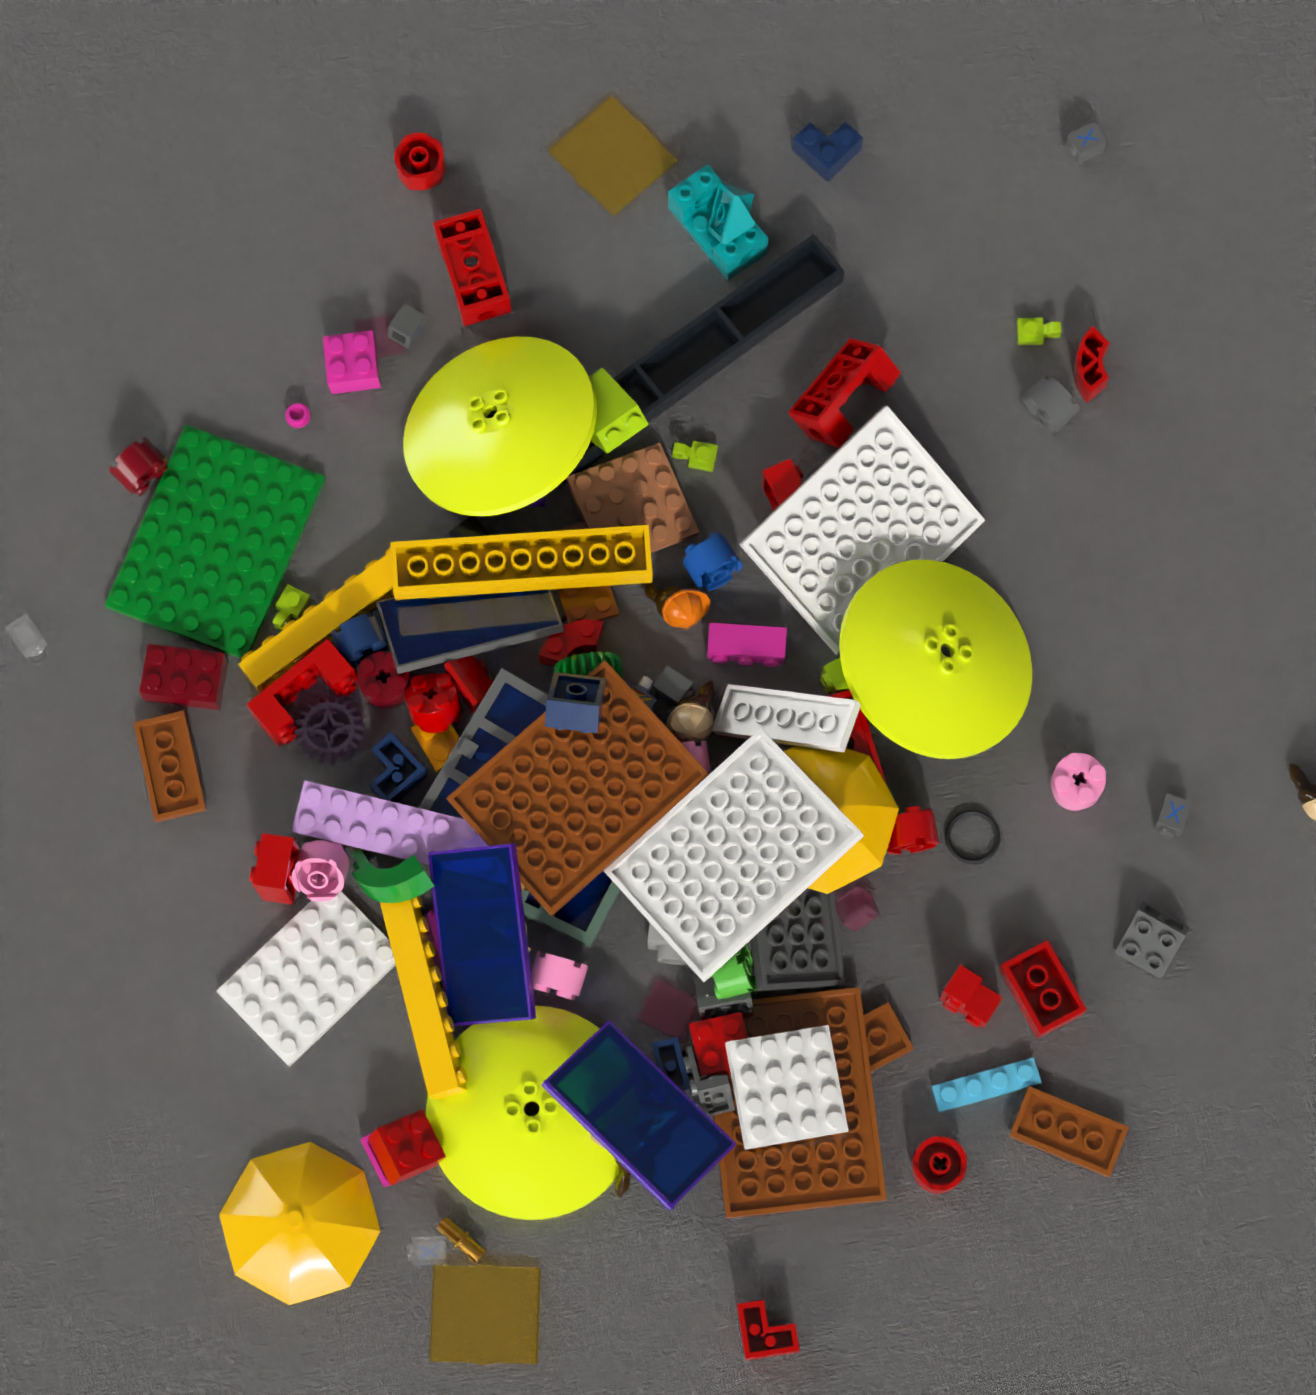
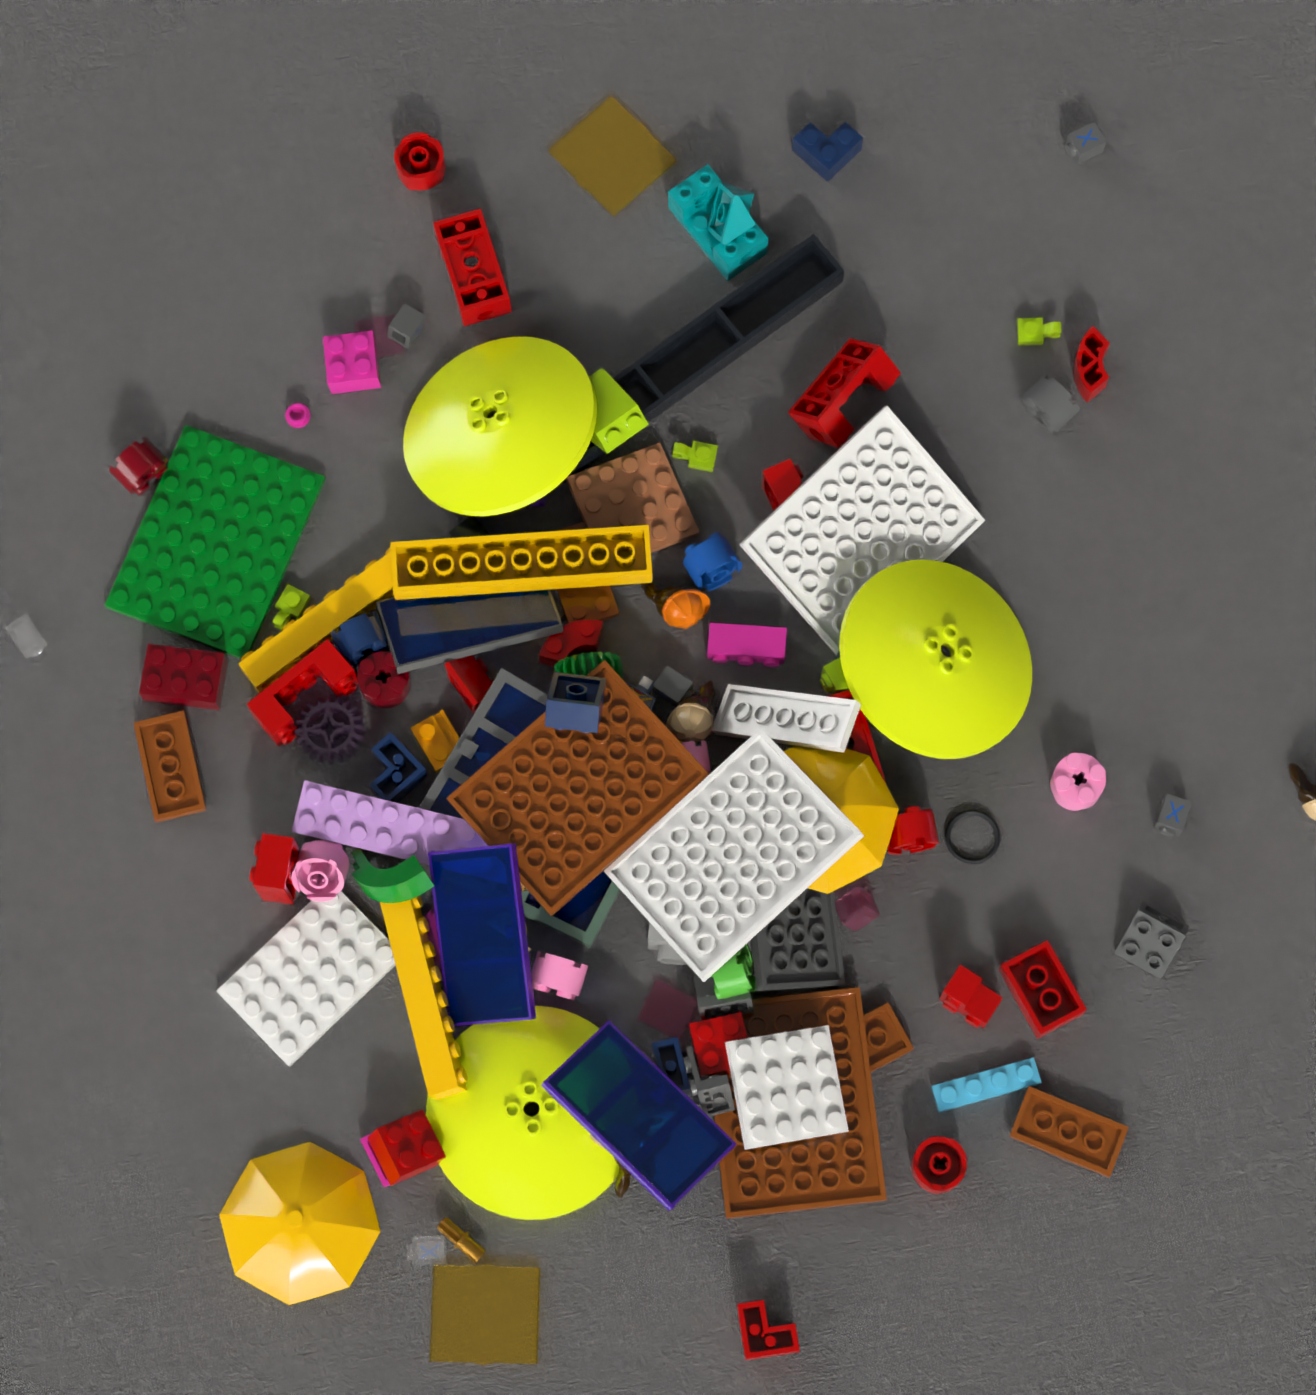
(433, 702): red brick -> none

